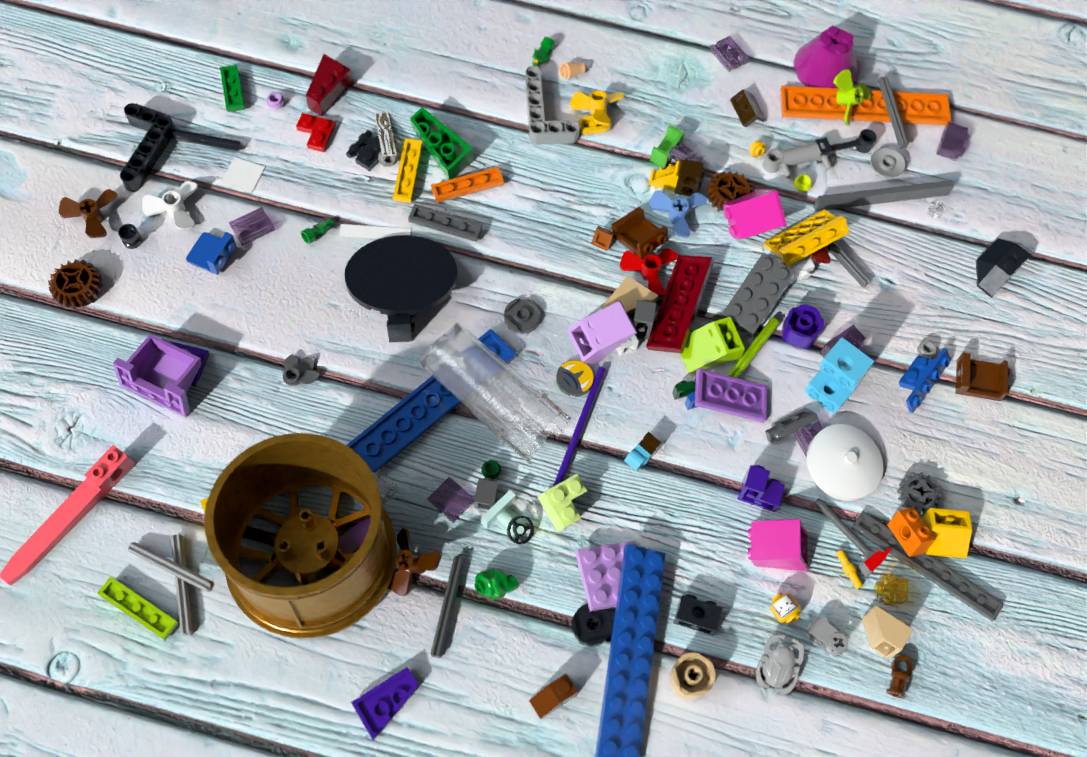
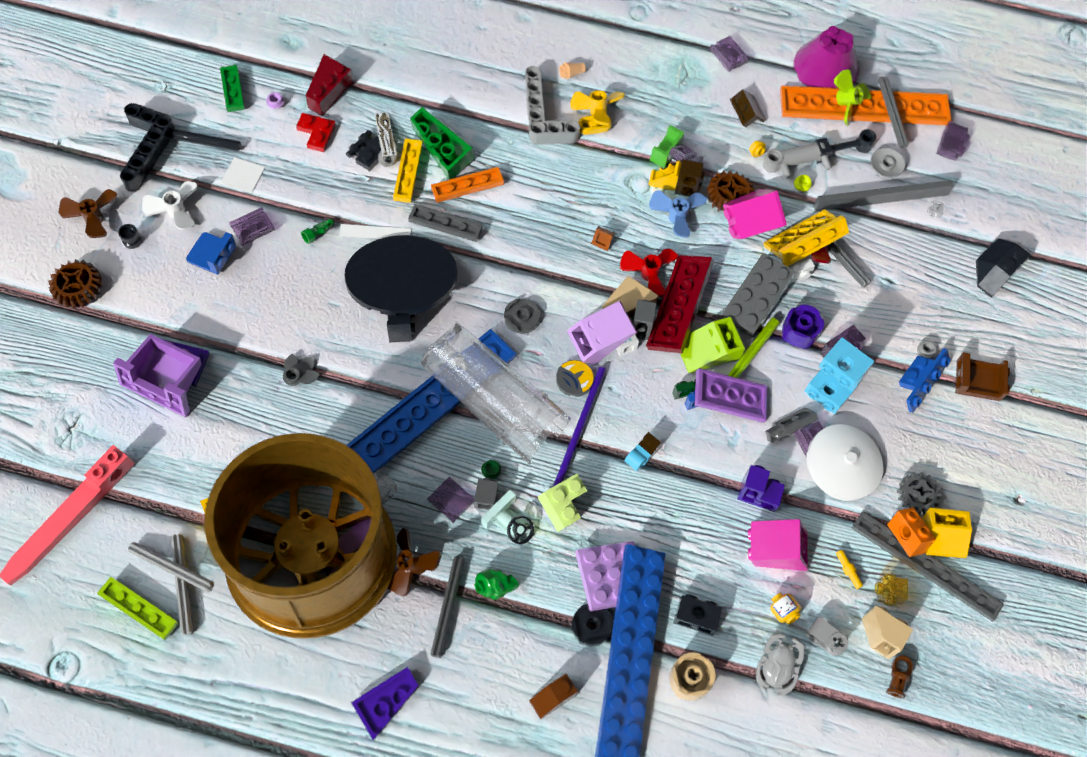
(540, 55): green piece -> none
(639, 233): reddish brown panel -> none
(873, 558): dark grey piece -> none

